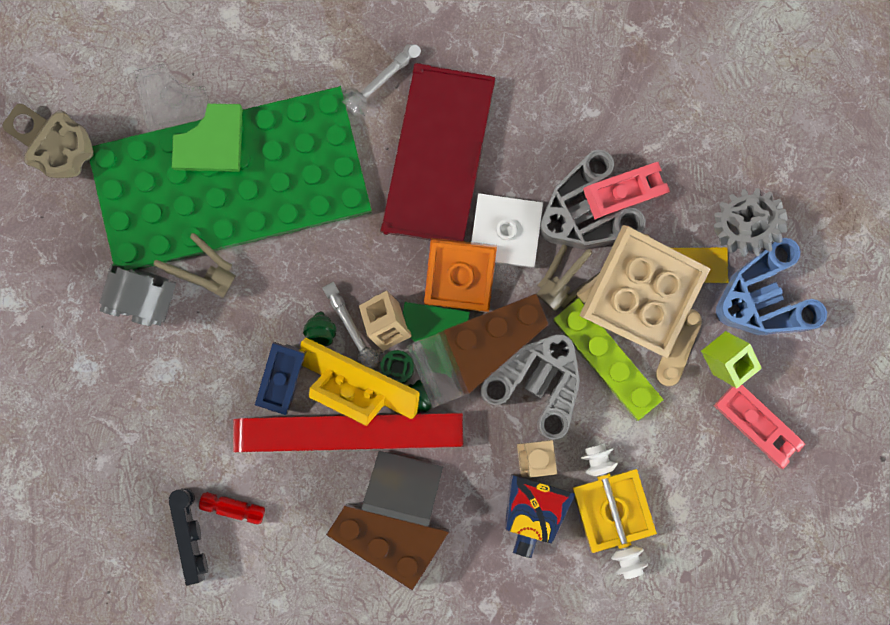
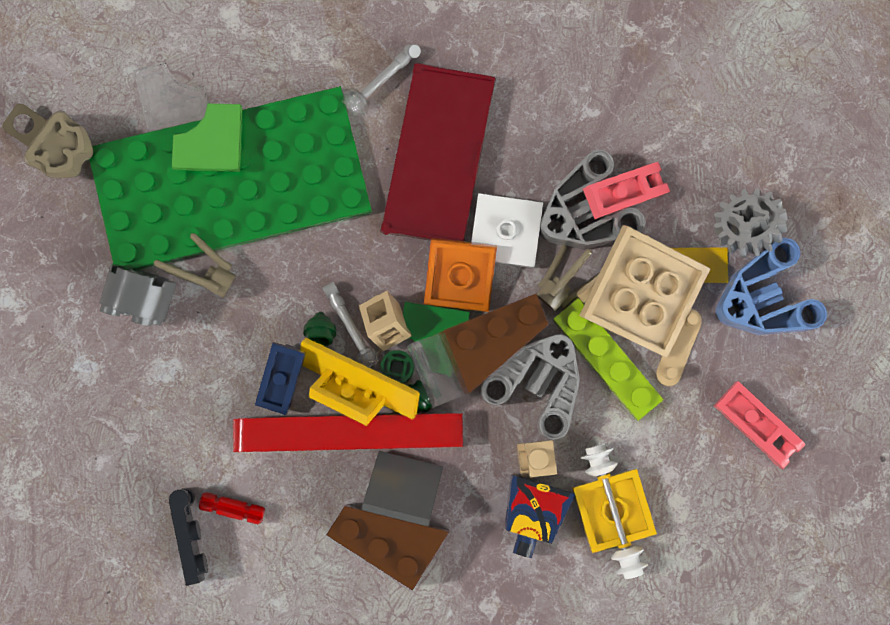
(731, 359): lime brick -> none

